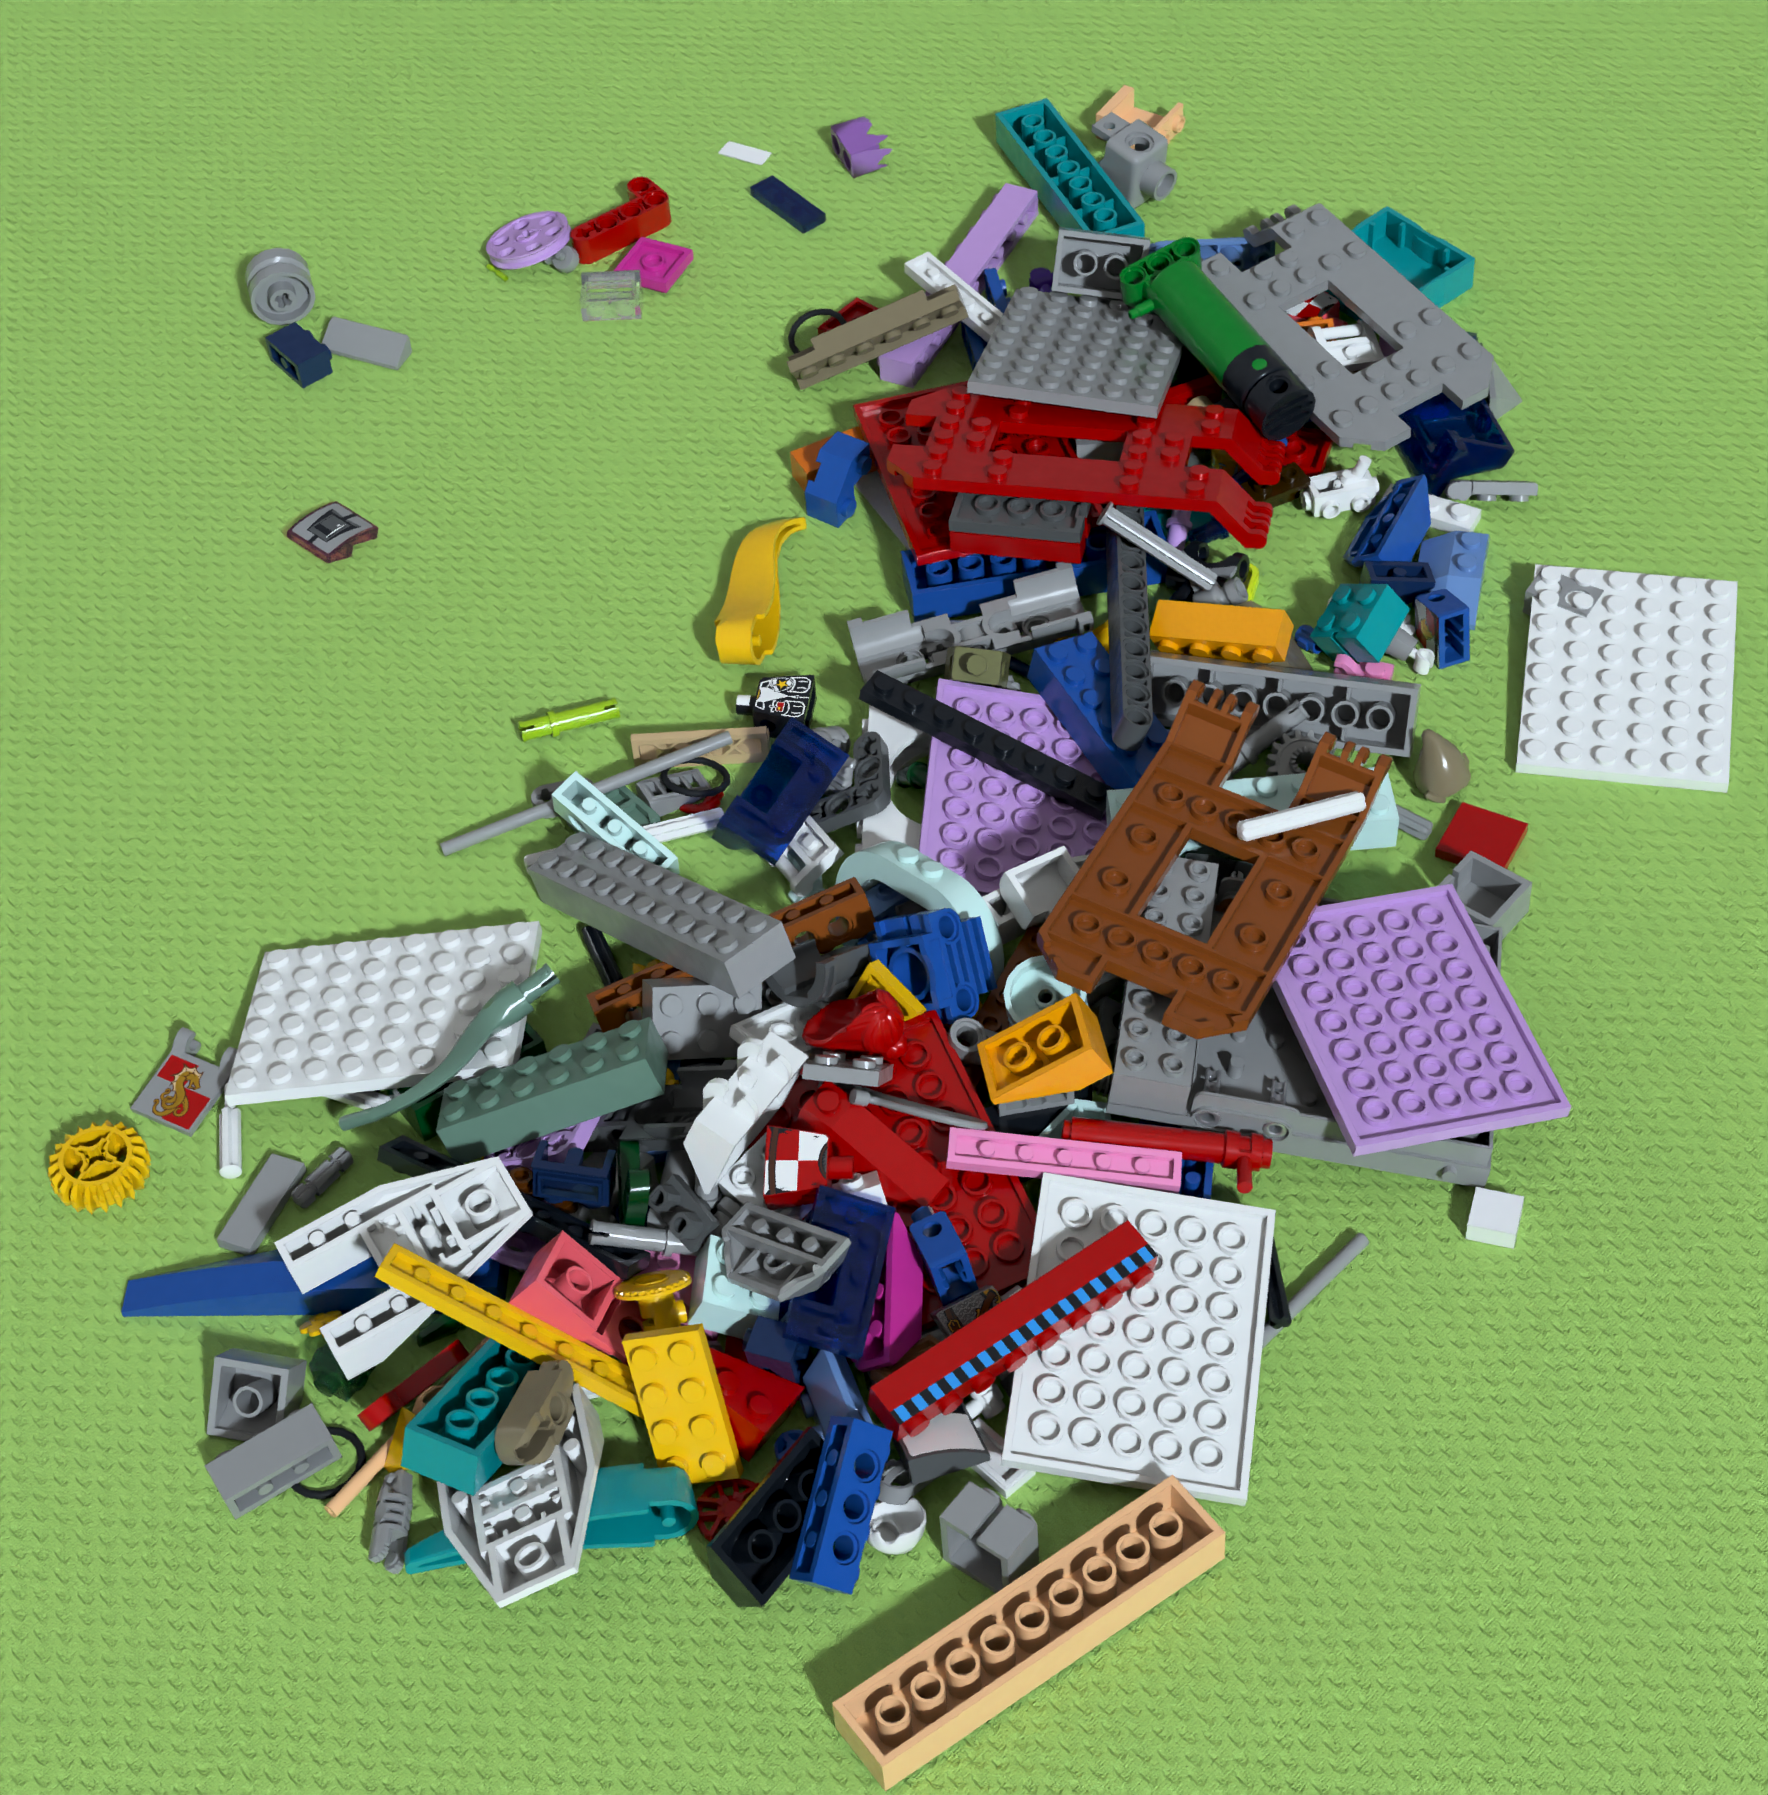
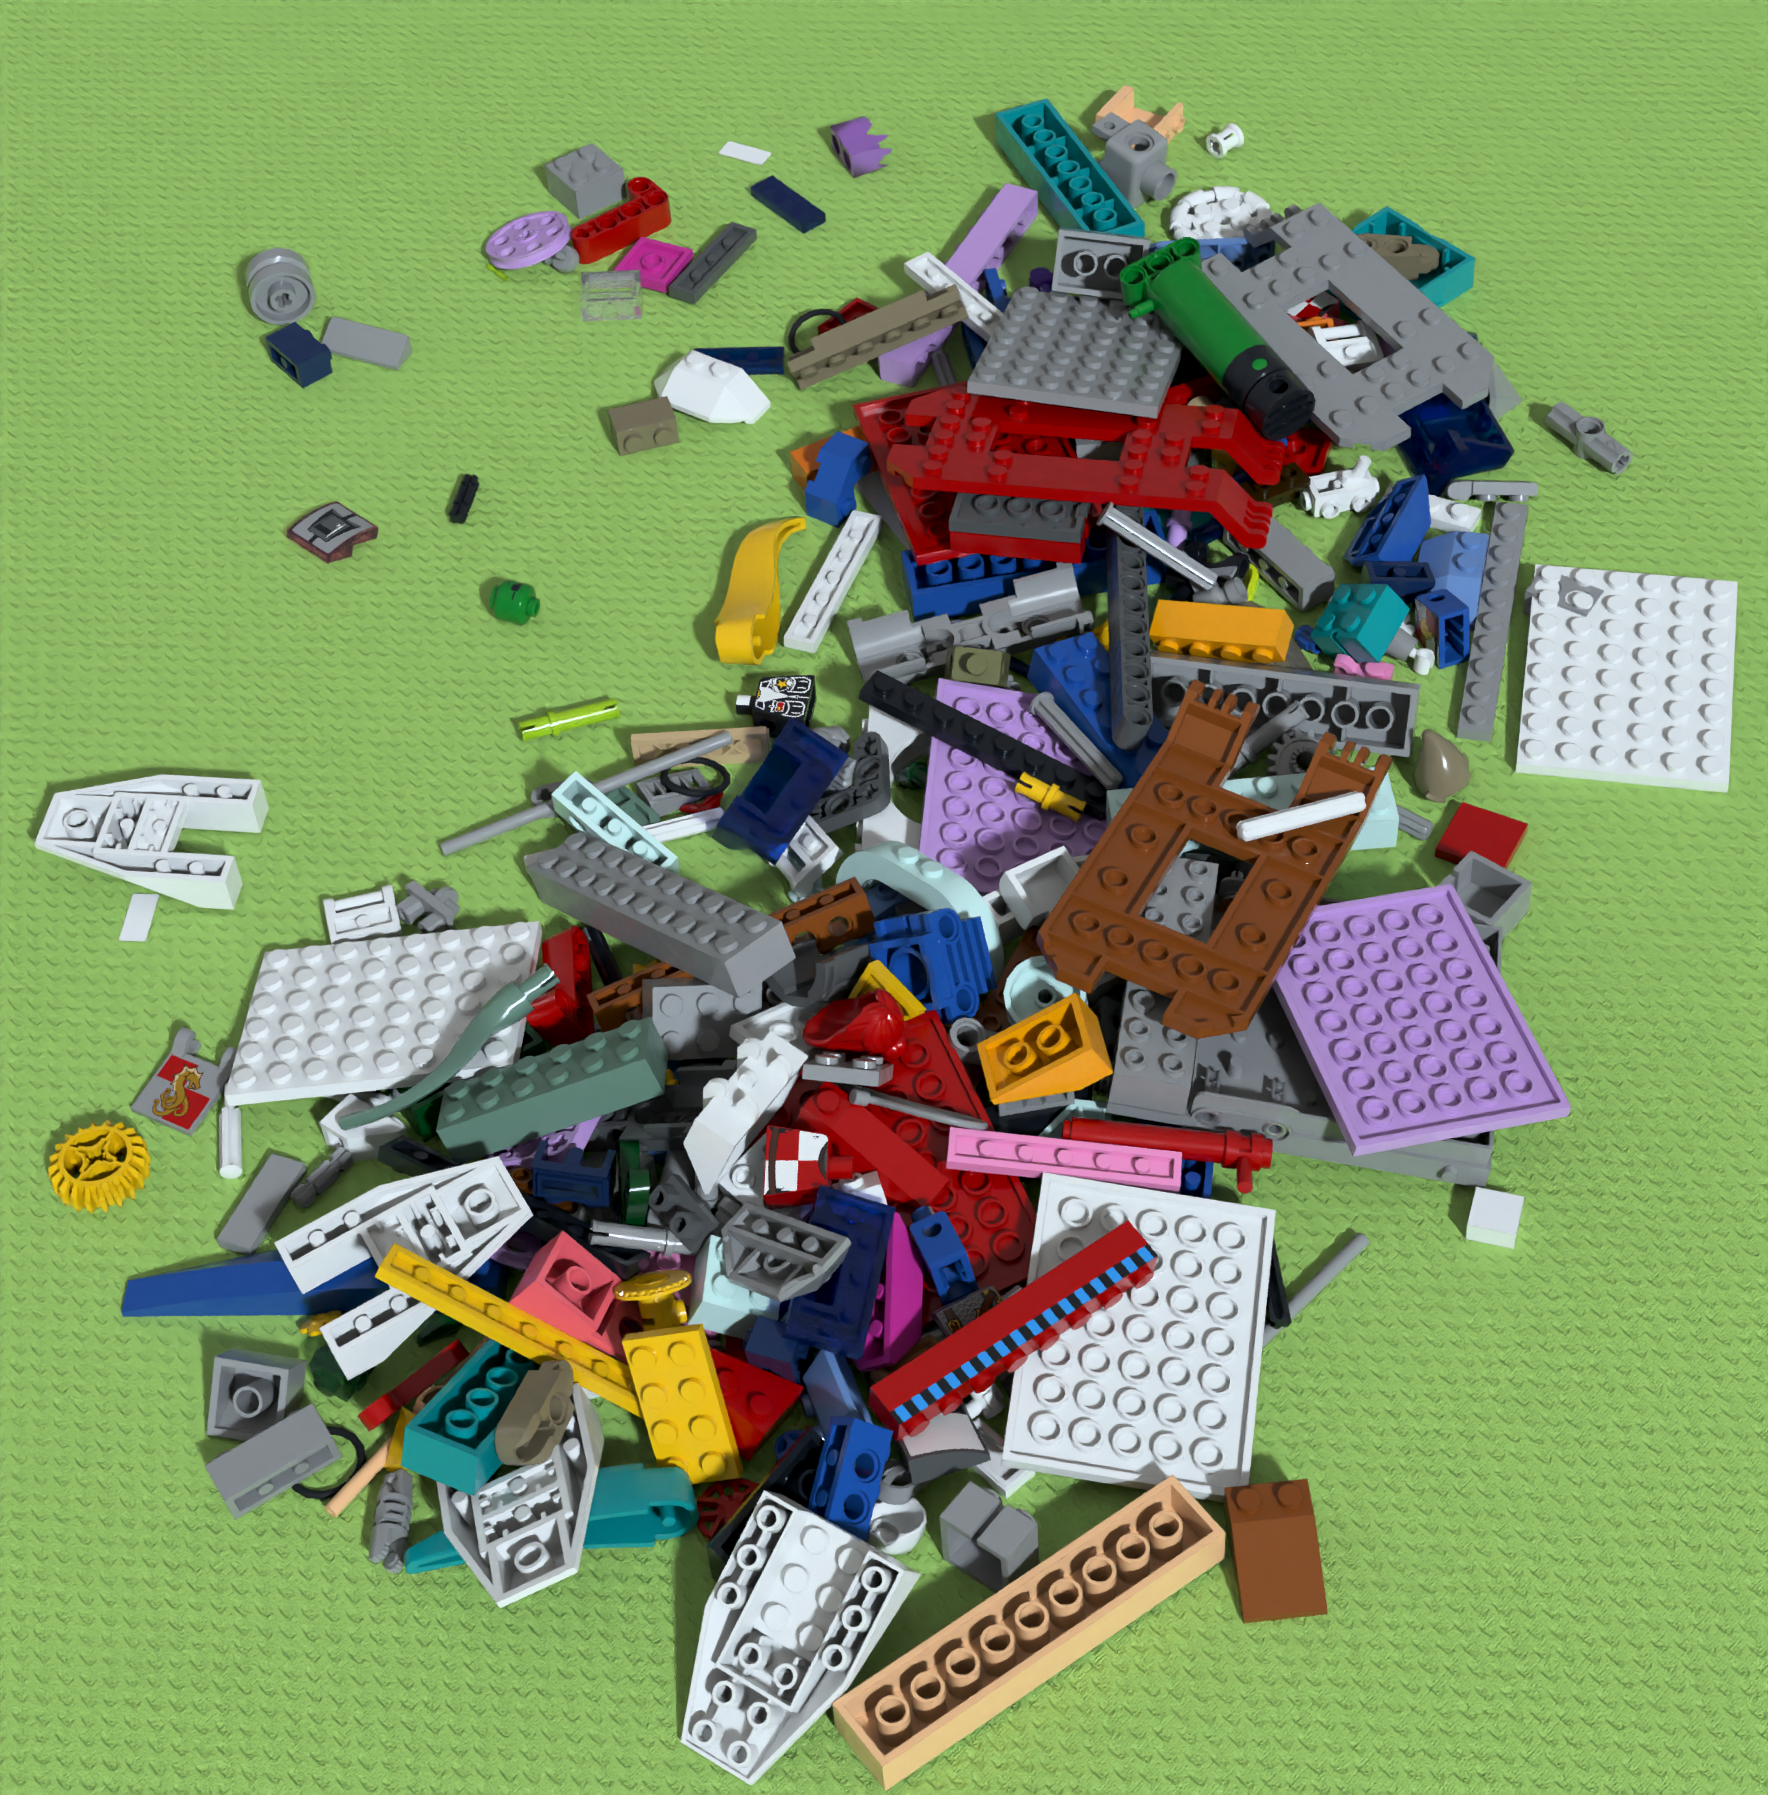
(135, 826): none -> white wedge
(139, 917): none -> white sticker
(361, 1141): none -> white slope
(363, 916): none -> white plate
(435, 908): none -> light grey hips
(463, 498): none -> black axle
(514, 602): none -> green head
(564, 1011): none -> red beam
(585, 181): none -> light grey brick
(643, 426): none -> dark tan brick
(711, 390): none -> white wedge
(712, 262): none -> dark grey plate
(751, 359): none -> clear blue tile
(785, 1633): none -> white wedge
(833, 581): none -> white plate
(943, 368): none -> light grey axle
(1045, 707): none -> light grey axle
(1050, 797): none -> yellow pin
(1203, 221): none -> white plate
(1224, 140): none -> white bush
(1275, 1550): none -> dark orange slope
(1289, 567): none -> light grey brick
(1403, 255): none -> dark tan piece
(1492, 622): none -> light grey plate
(1589, 438): none -> light grey piece

